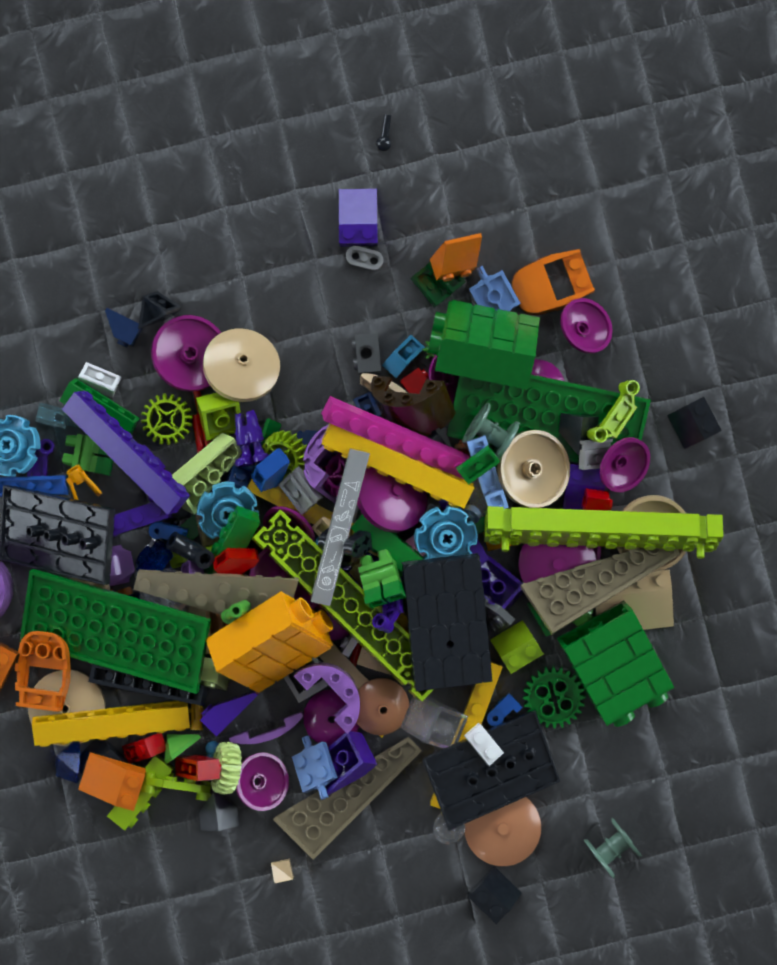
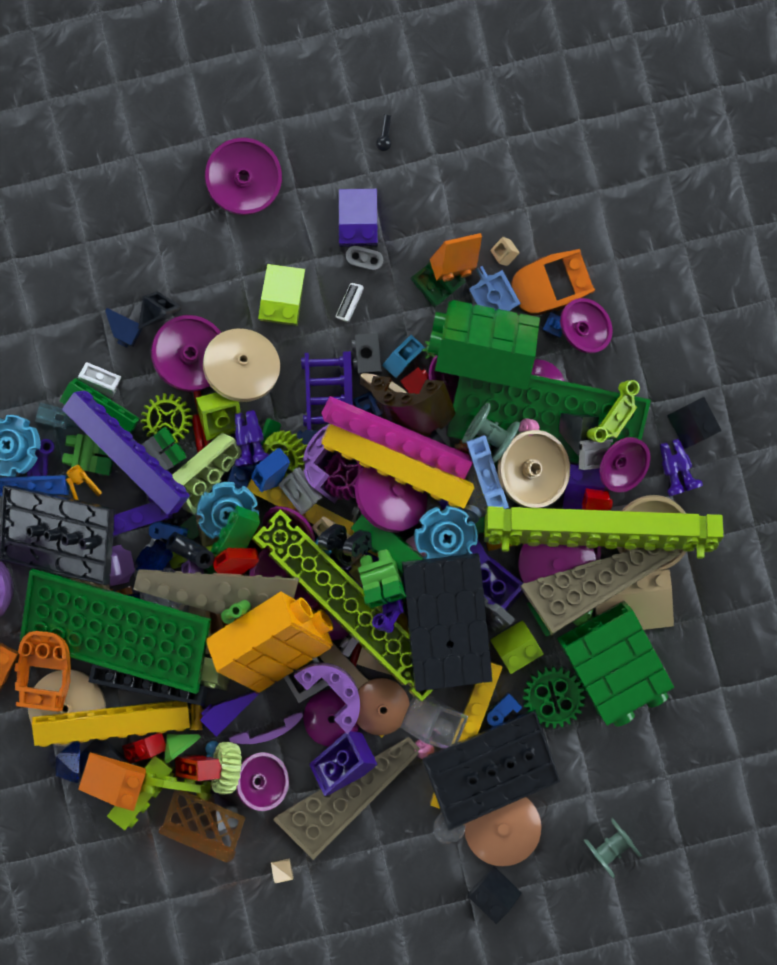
(160, 442): none -> hips
(195, 840): none -> clear orange fence
(243, 176): none -> magenta dish
(281, 295): none -> lime slope
(314, 767): medium blue plate -> none
(339, 526): light grey tile -> none
(344, 380): none -> dark purple fence
(349, 302): none -> slope
(425, 749): none -> bright pink piece
(478, 464): green plate -> none
(483, 744): white plate -> none
(504, 251): none -> tan slope
(528, 424): none -> bright pink piece
(553, 325): none -> blue tile
(678, 463): none -> dark purple piece

